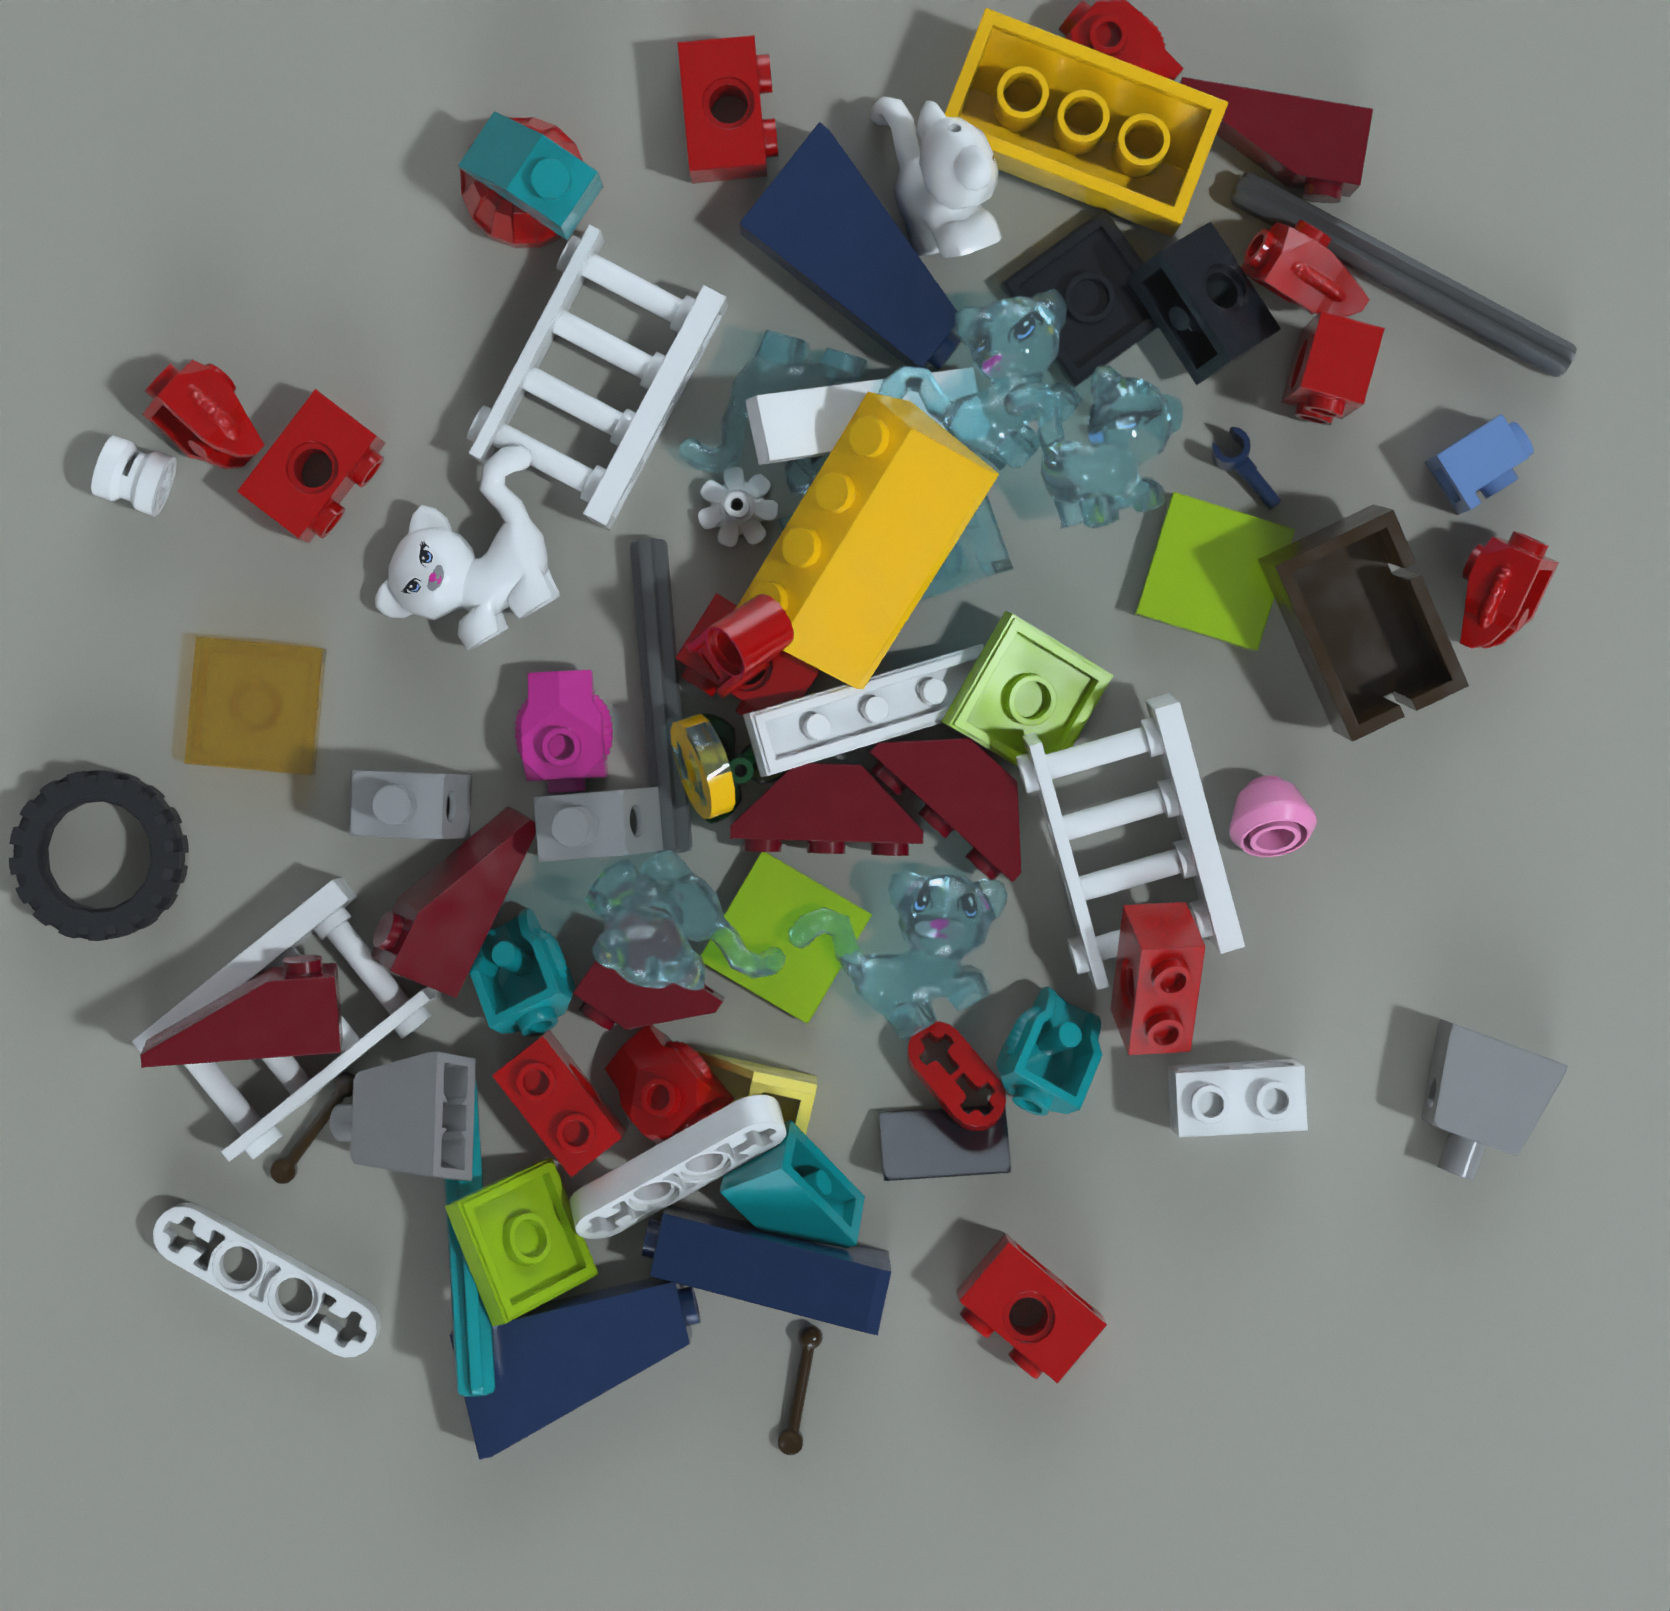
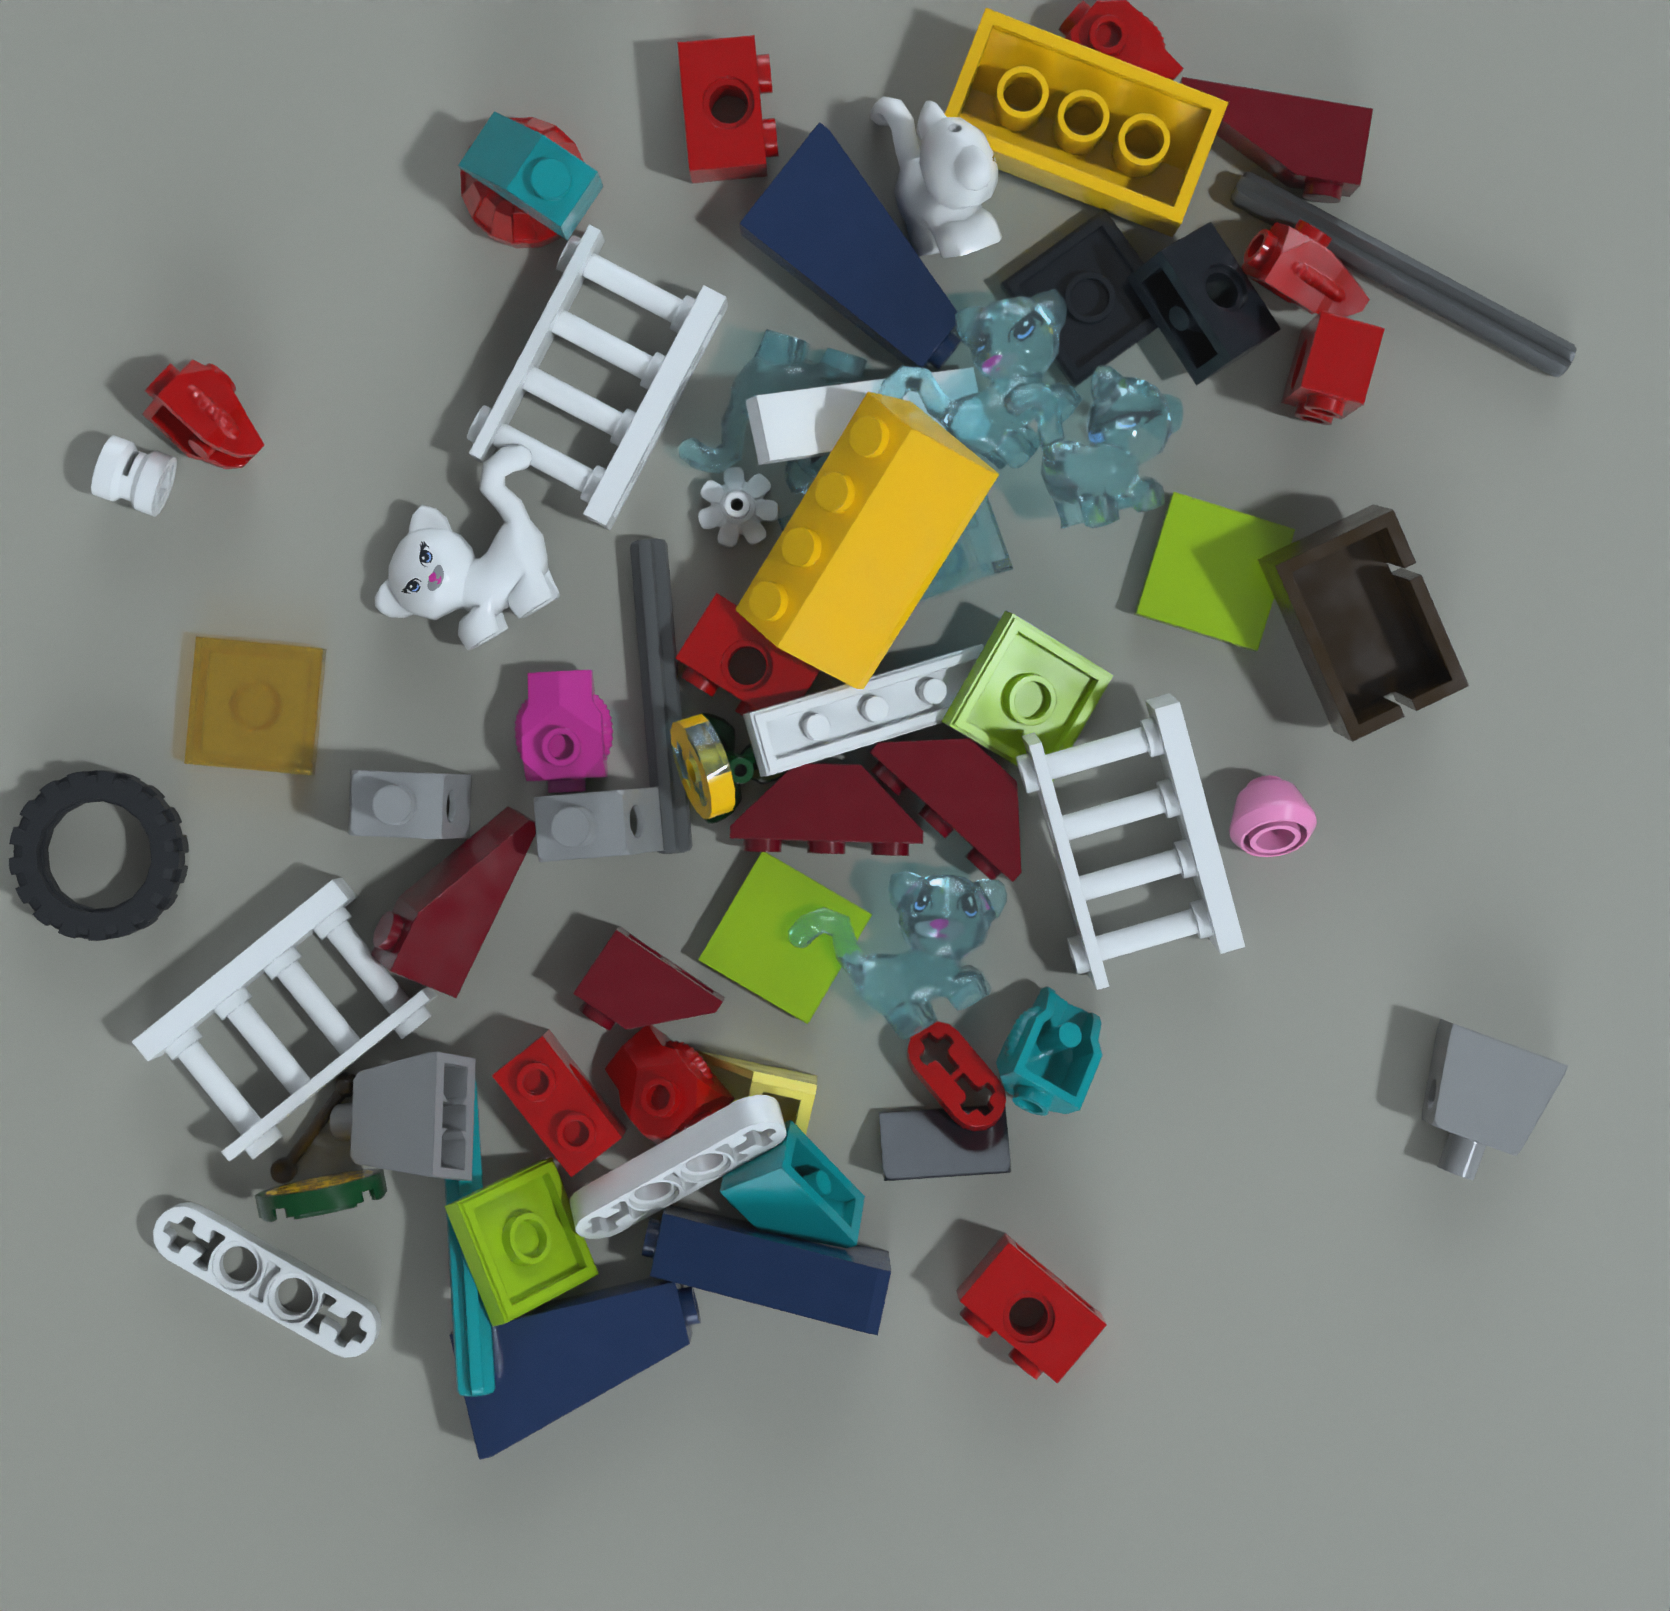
(270, 1016): dark red slope -> none
(278, 481): red brick -> none
(321, 1194): none -> dark green tile
(522, 977): teal hand -> none
(654, 915): clear light blue animal -> none
(743, 642): red piece -> none
(791, 1439): dark brown hinge -> none
(1157, 978): red brick -> none
(1237, 1098): white brick -> none
(1246, 468): dark blue hand -> none
(1480, 462): medium blue brick -> none
(1503, 588): red hand -> none

